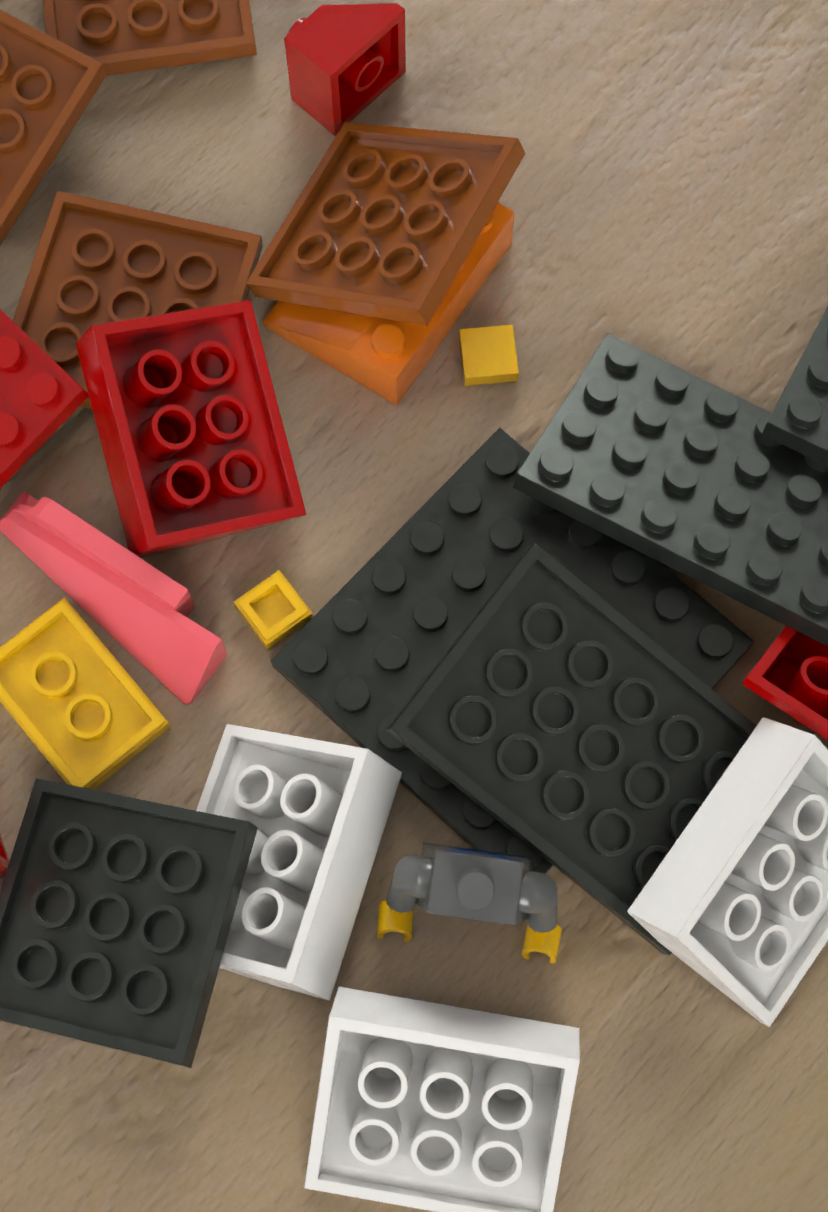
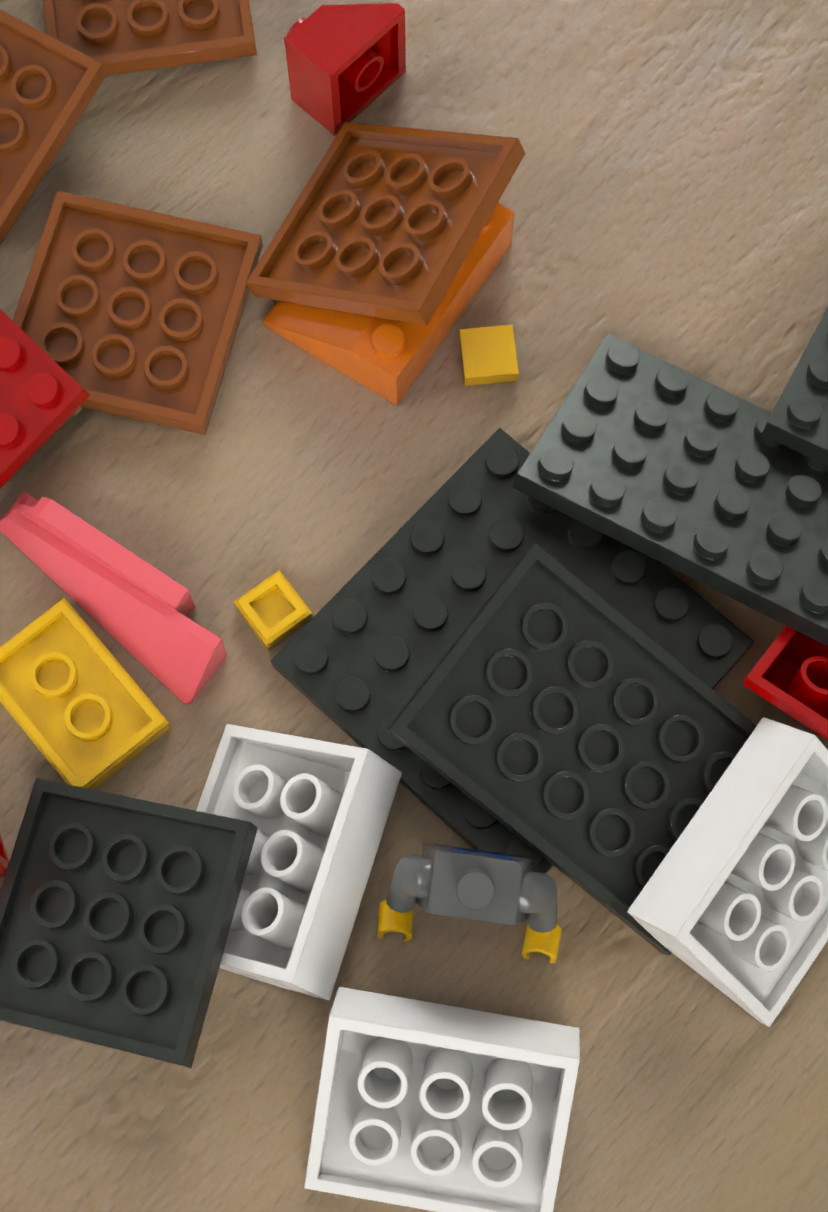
(189, 426): red slope -> none

